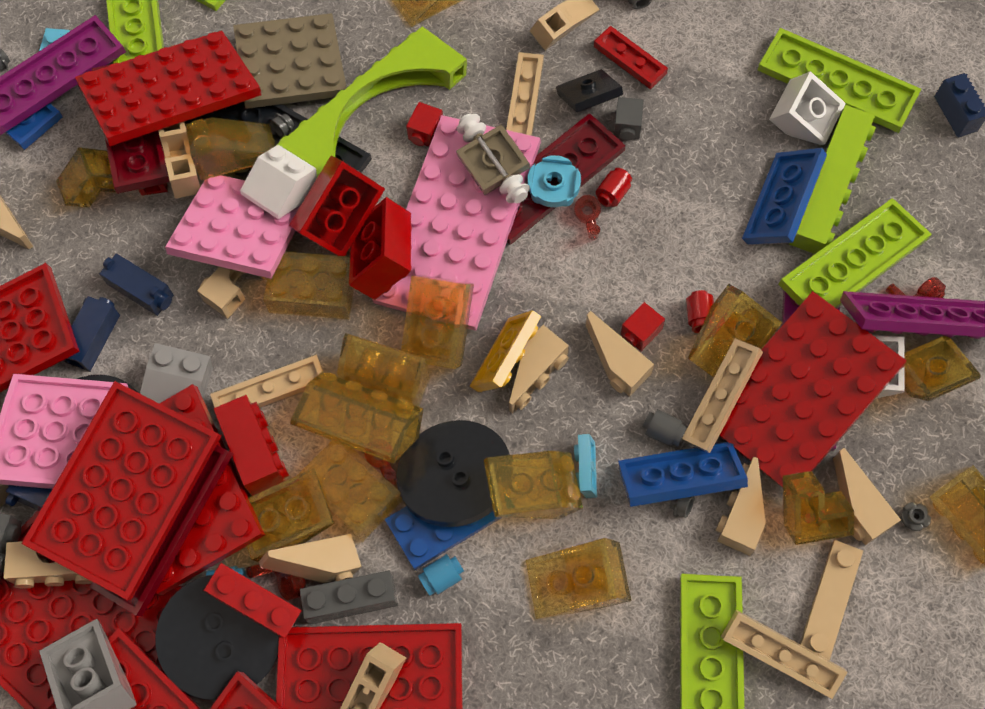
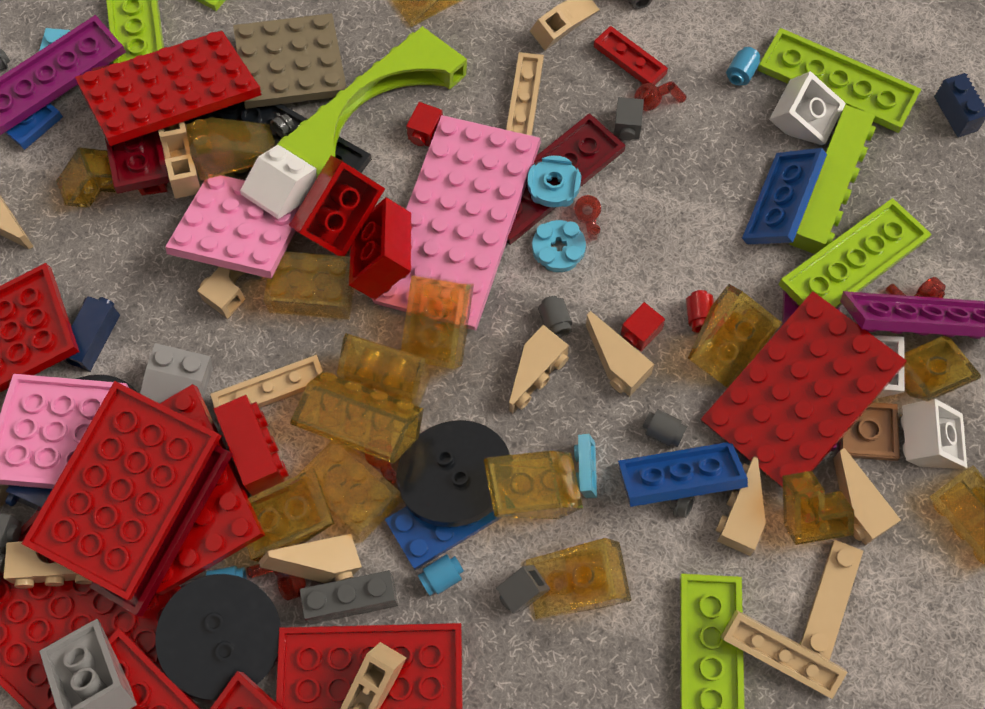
(136, 284): dark blue brick -> none
(252, 600): red brick -> none
(493, 159): dark tan plate -> none
(506, 352): yellow plate -> none
(522, 589): none -> dark grey brick
(555, 316): none -> dark grey brick
(562, 231): none -> medium azure plate
(589, 90): black plate -> none
(614, 187): red brick -> none
(652, 95): none -> clear red plate
(722, 395): tan plate -> none
(743, 66): none -> dark azure brick
(874, 434): none -> medium nougat tile
(908, 519): dark grey plate -> none
(933, 435): none -> white slope

